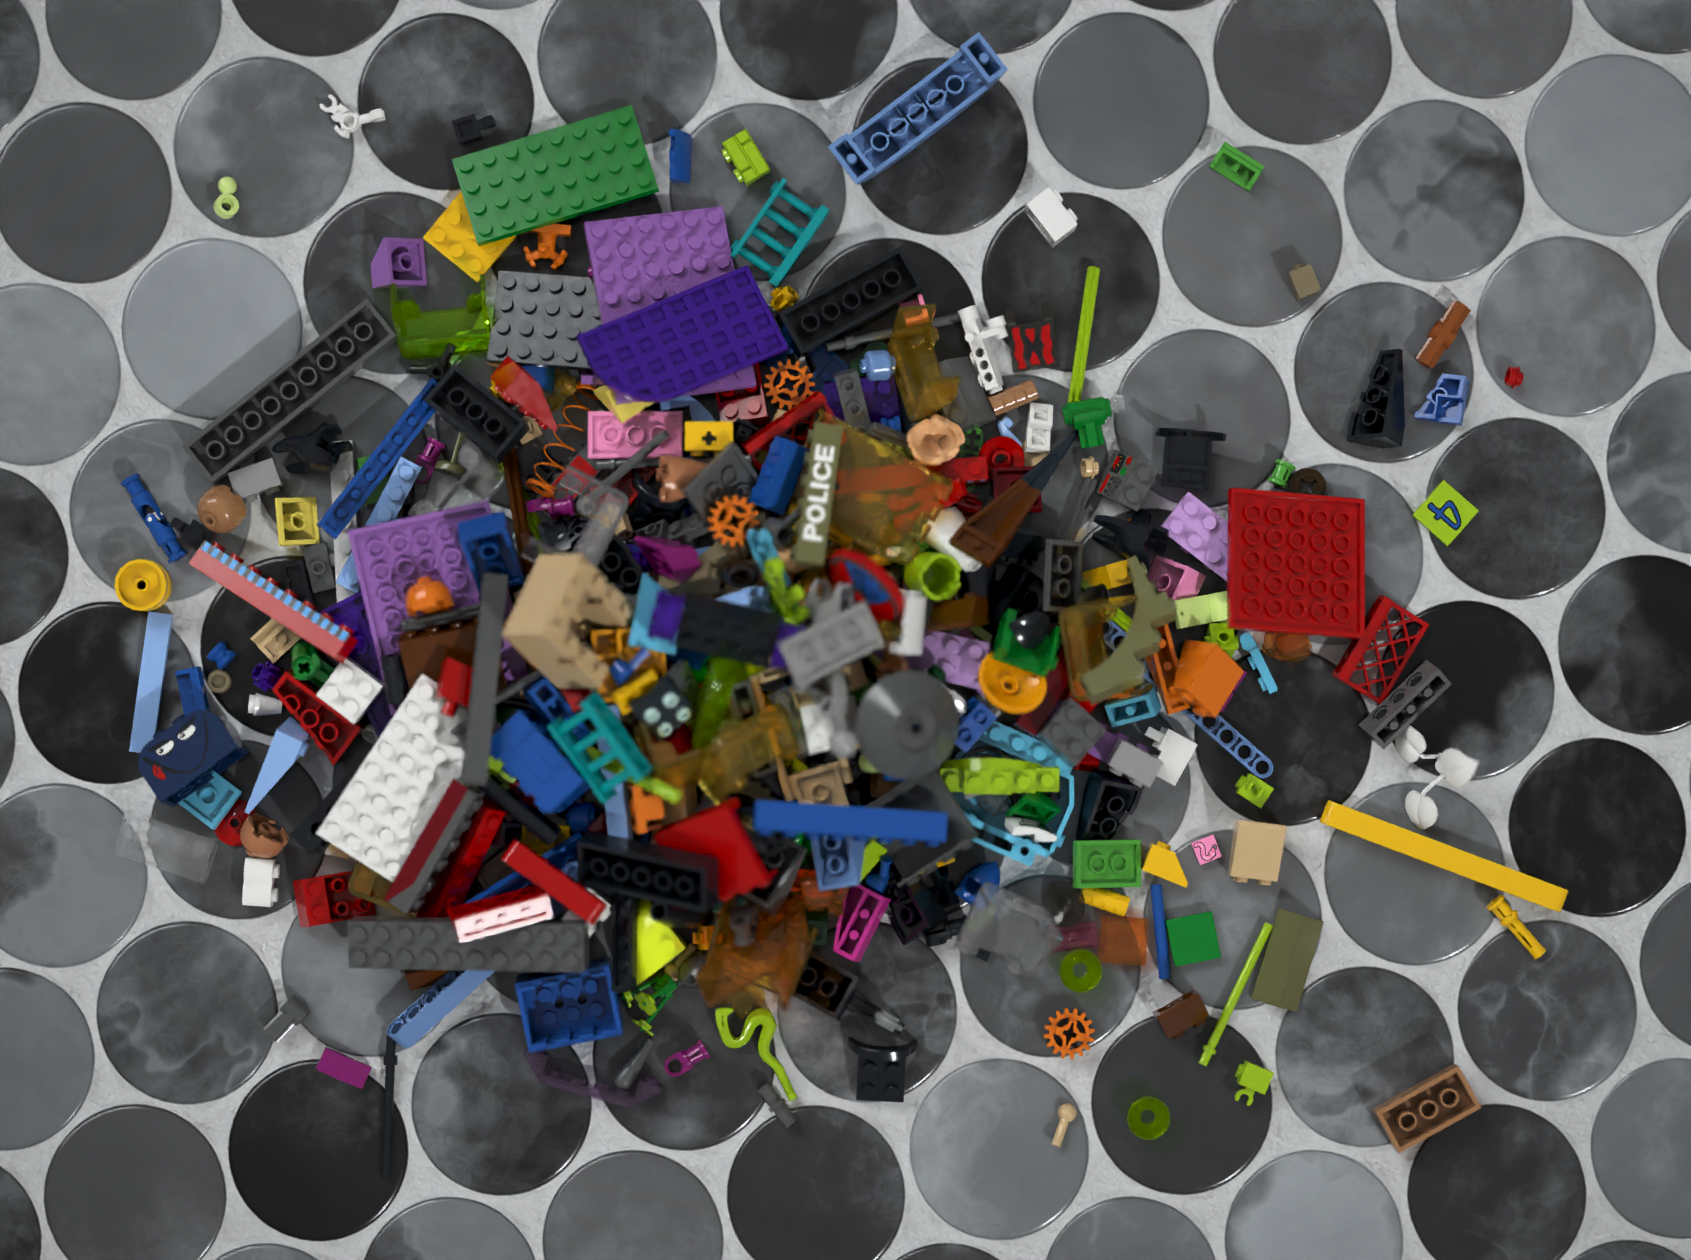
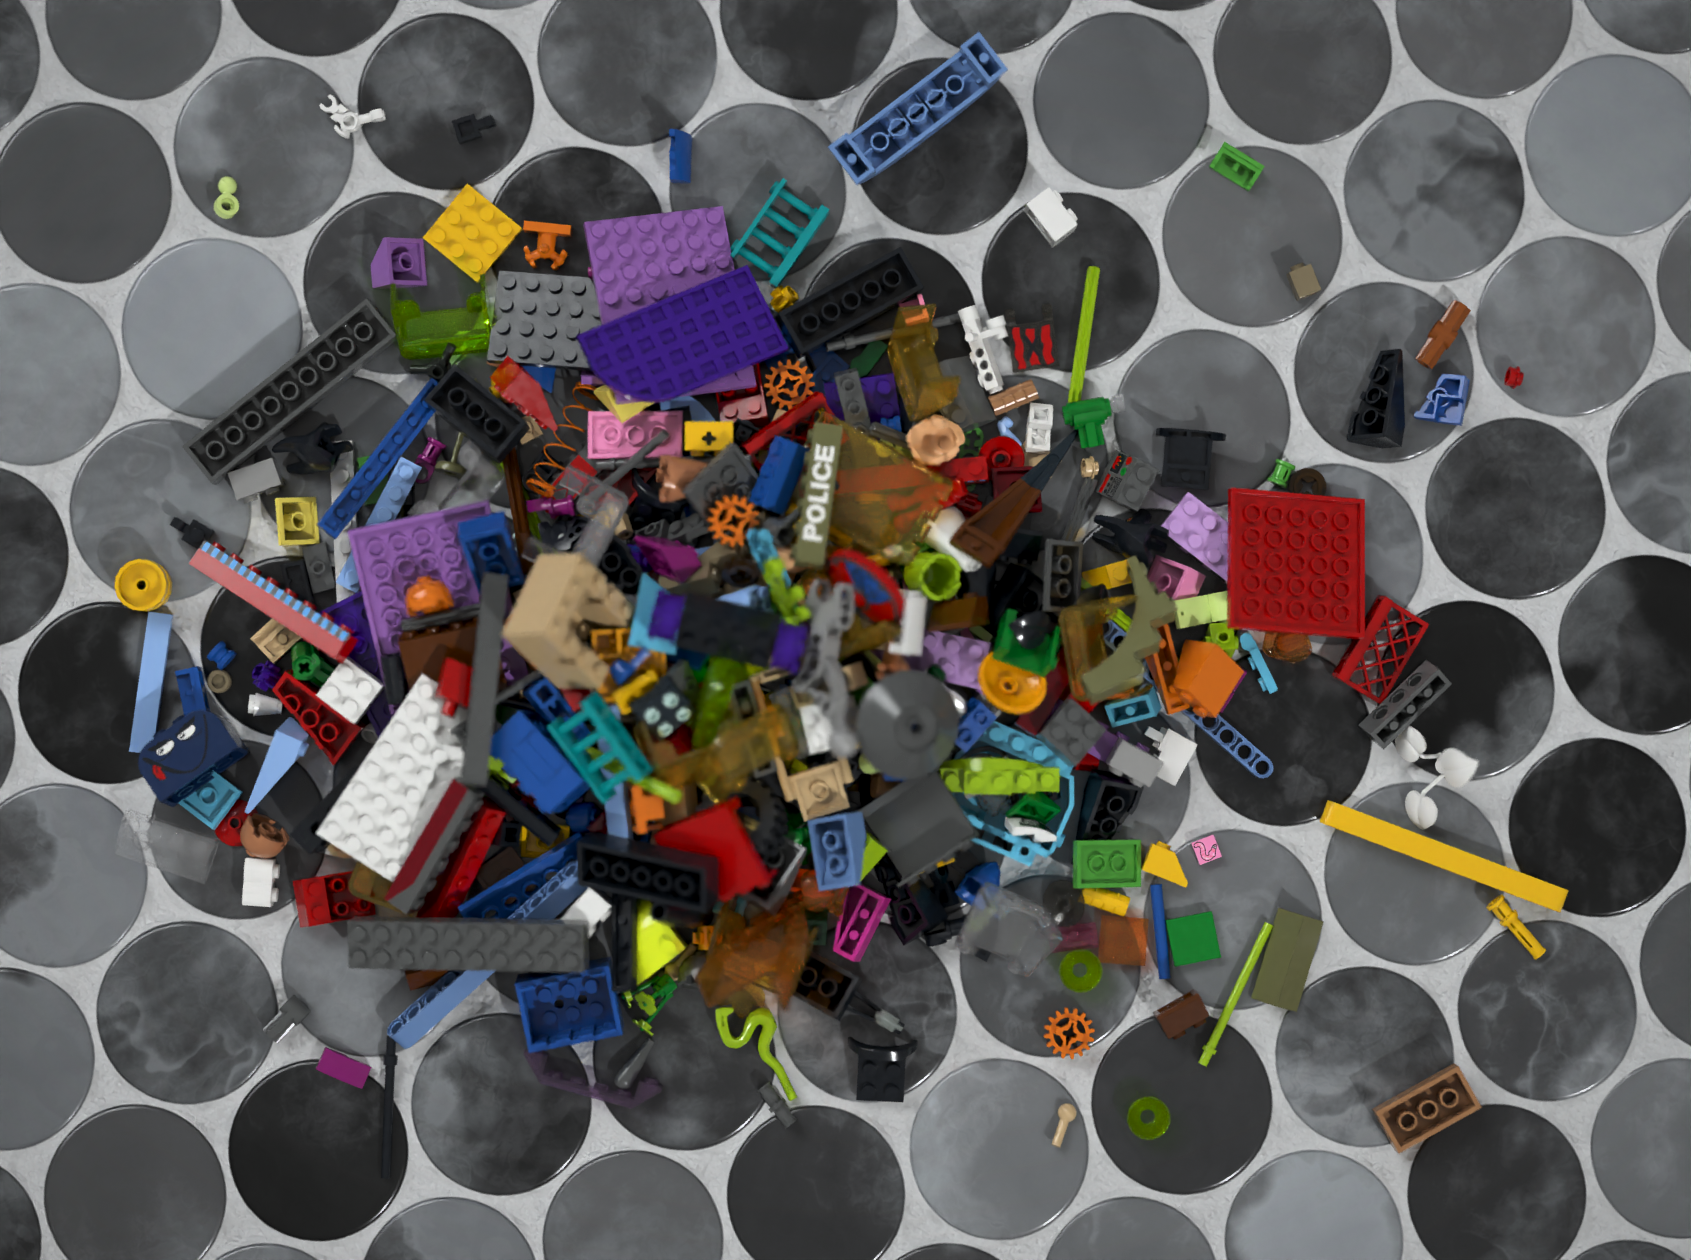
(159, 527): blue piece -> none
(221, 509): medium nougat cylinder -> none
(500, 912): fence -> none
(554, 881): red beam -> none
(555, 175): green plate -> none
(564, 387): clear yellow plate -> none
(685, 1059): magenta connector -> none
(744, 922): dark grey piece -> none
(745, 157): lime brick -> none
(830, 643): light grey tile -> none
(849, 822): blue brick -> none
(877, 365): medium blue head -> none
(879, 879): blue bar -> none
(1253, 789): lime brick -> none
(1253, 1078): lime brick -> none
(1256, 851): tan slope -> none
(1445, 513): lime tile -> none

